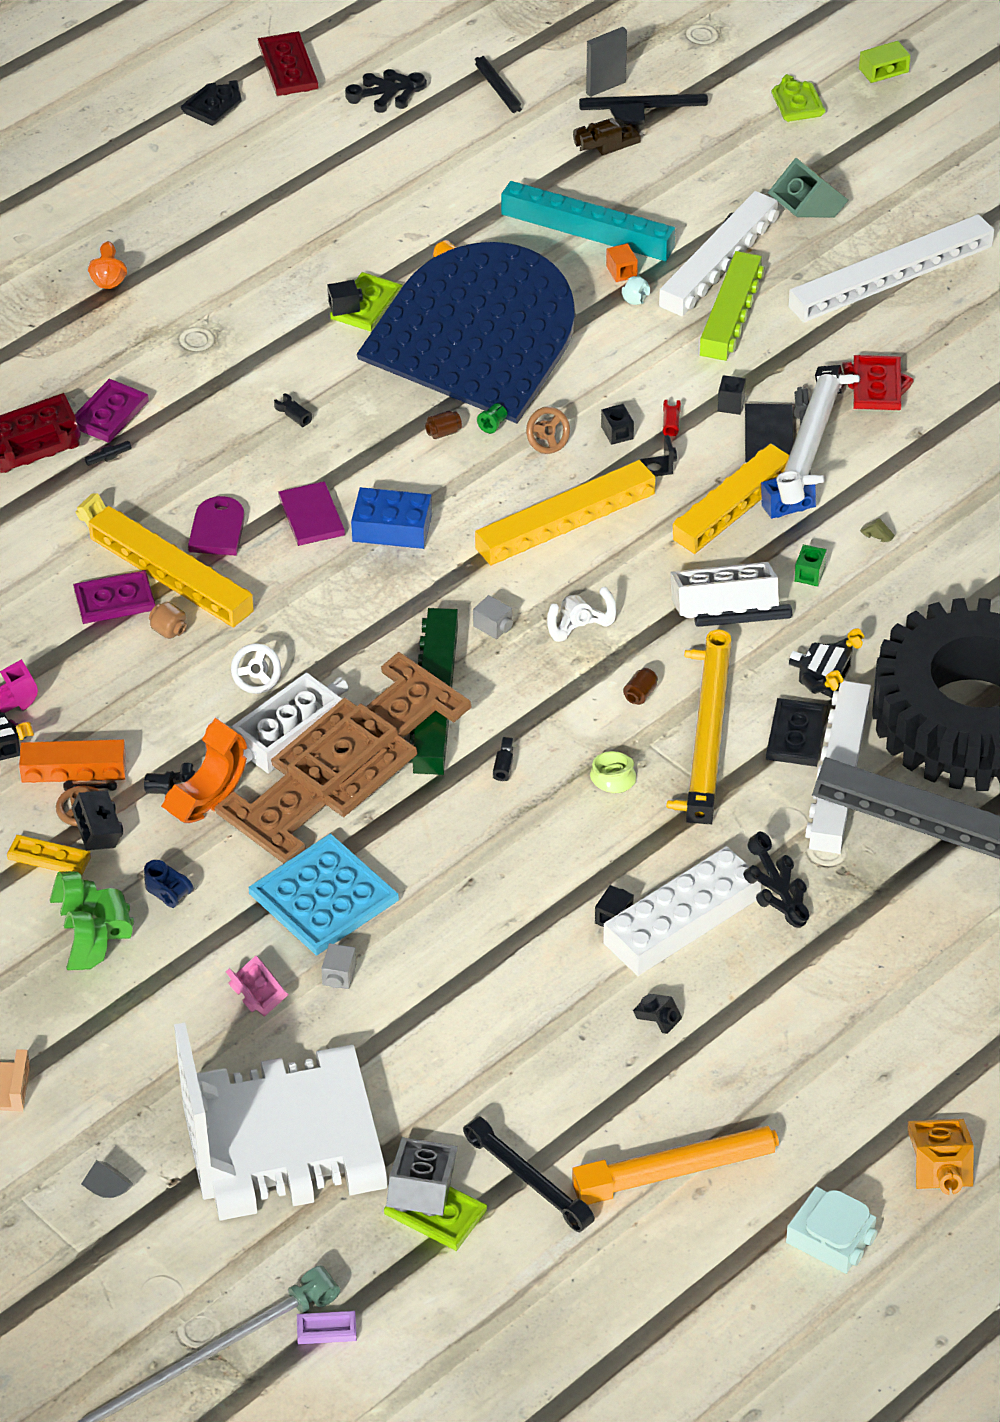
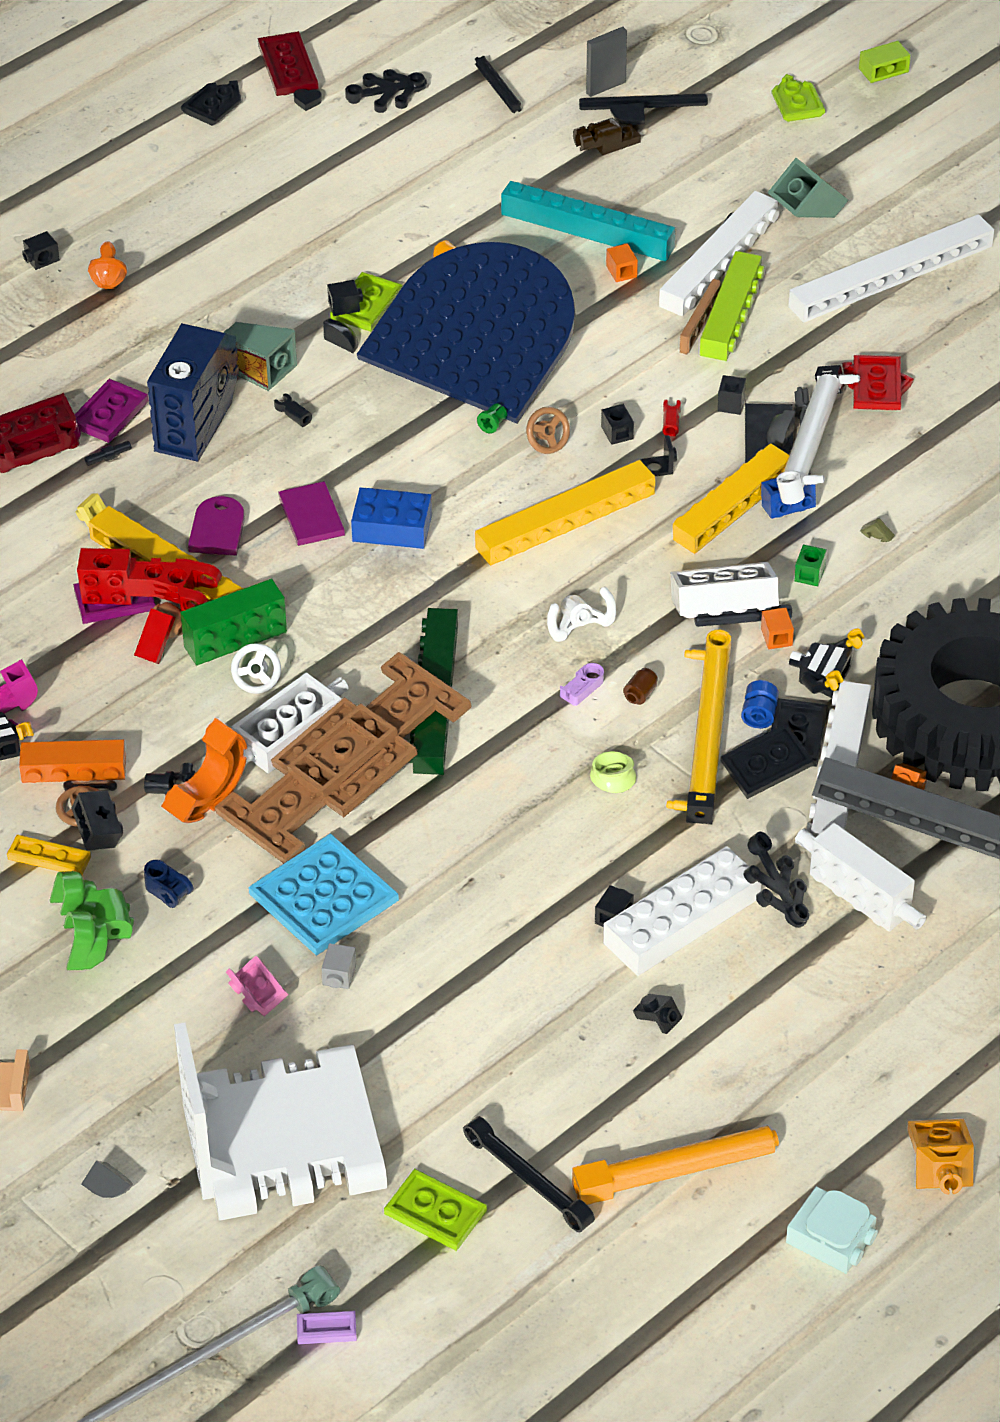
(40, 250): none -> black brick
(115, 577): none -> red brick
(154, 636): none -> red tile
(192, 390): none -> dark blue piece
(233, 621): none -> green brick
(264, 353): none -> sand green slope
(307, 98): none -> black tile
(340, 335): none -> black brick
(421, 1176): flat silver slope -> none
(443, 424): reddish brown brick -> none
(492, 617): light grey brick -> none
(504, 760): black bar -> none
(581, 685): none -> lavender piece
(635, 290): light aqua piece -> none
(699, 317): none -> medium nougat tile
(760, 704): none -> blue wheel
(767, 761): none -> black tile
(777, 628): none -> orange brick
(781, 429): none -> dark grey brick
(861, 877): none -> white brick
(910, 775): none -> orange brick

